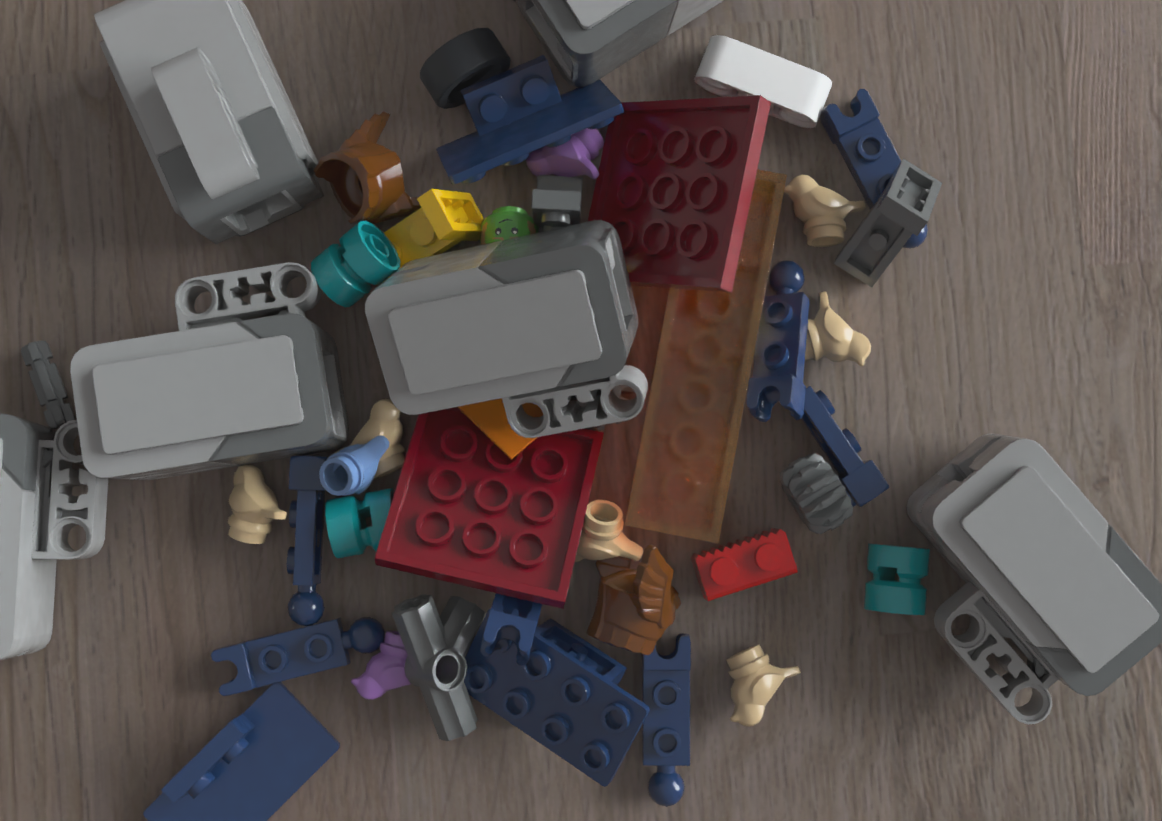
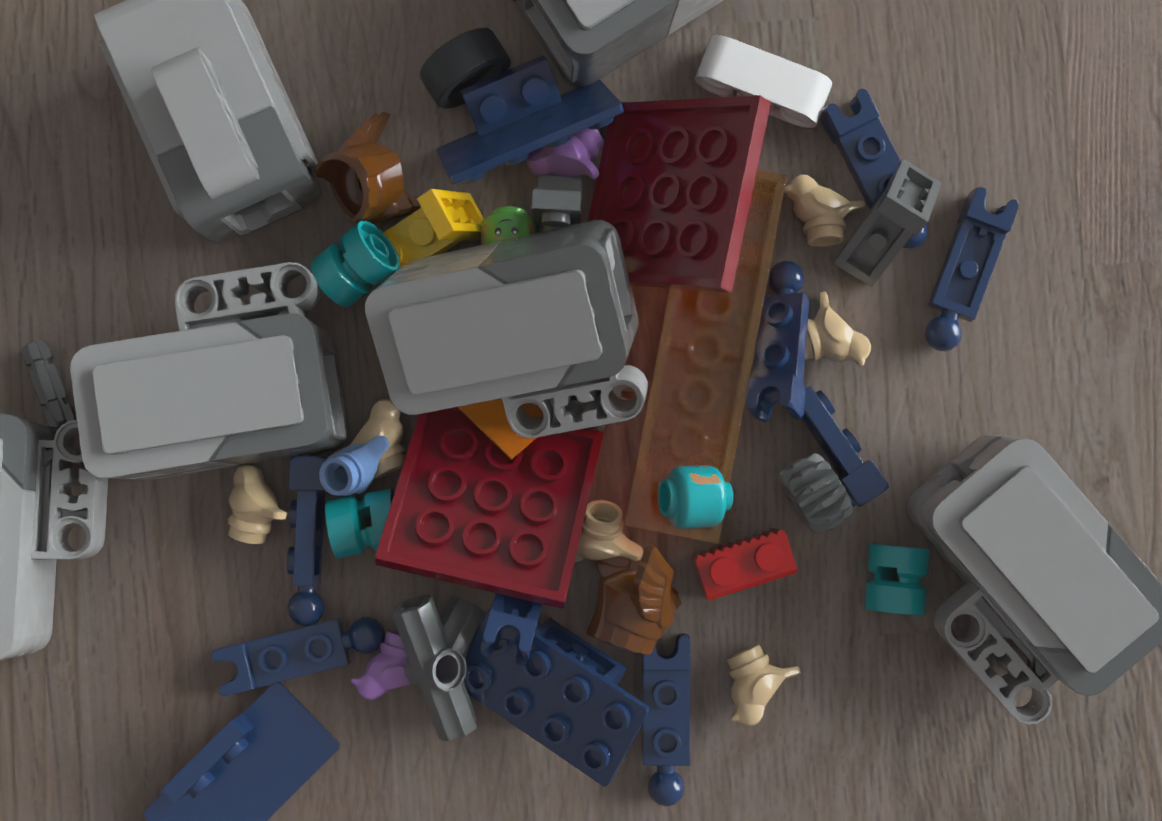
(694, 497): none -> teal head
(967, 267): none -> dark blue plate

